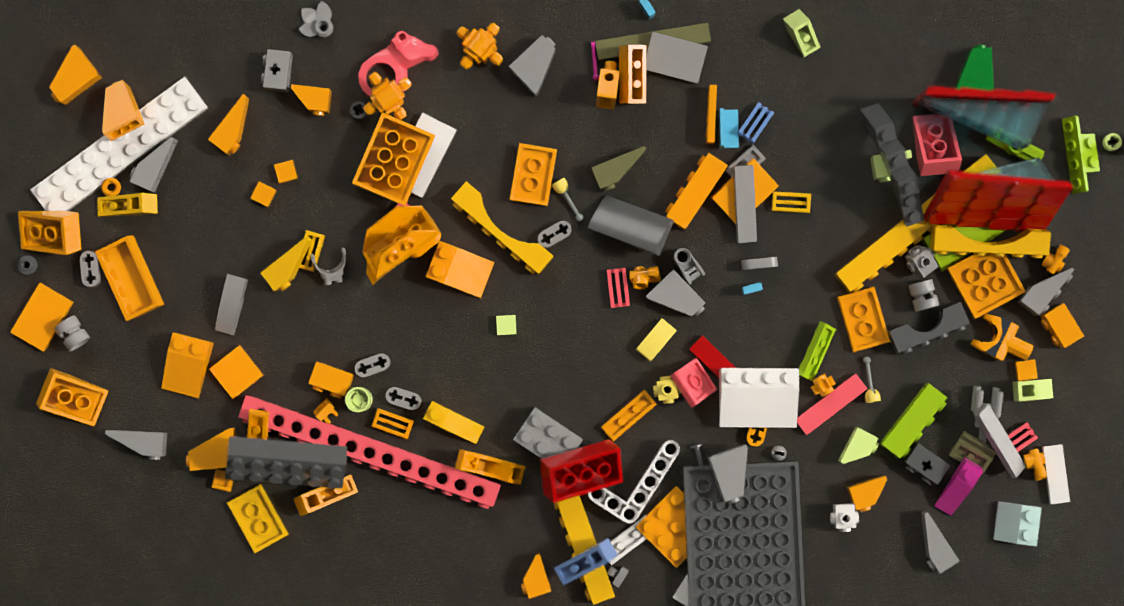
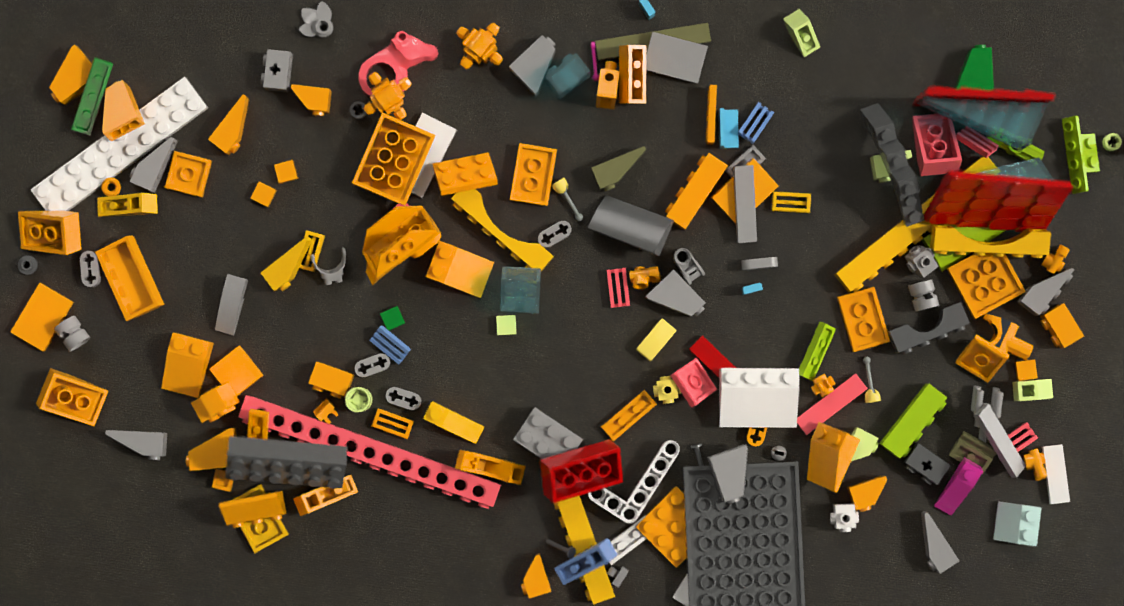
(92, 96): none -> green tile
(188, 174): none -> light orange tile
(215, 403): none -> light orange brick
(253, 509): none -> light orange slope
(388, 346): none -> medium blue tile
(392, 318): none -> green tile
(465, 174): none -> light orange plate
(520, 289): none -> clear light blue brick
(567, 75): none -> clear light blue brick
(570, 552): none -> dark grey pin
(830, 456): none -> light orange slope
(977, 142): none -> coral tile
(982, 358): none -> light orange tile

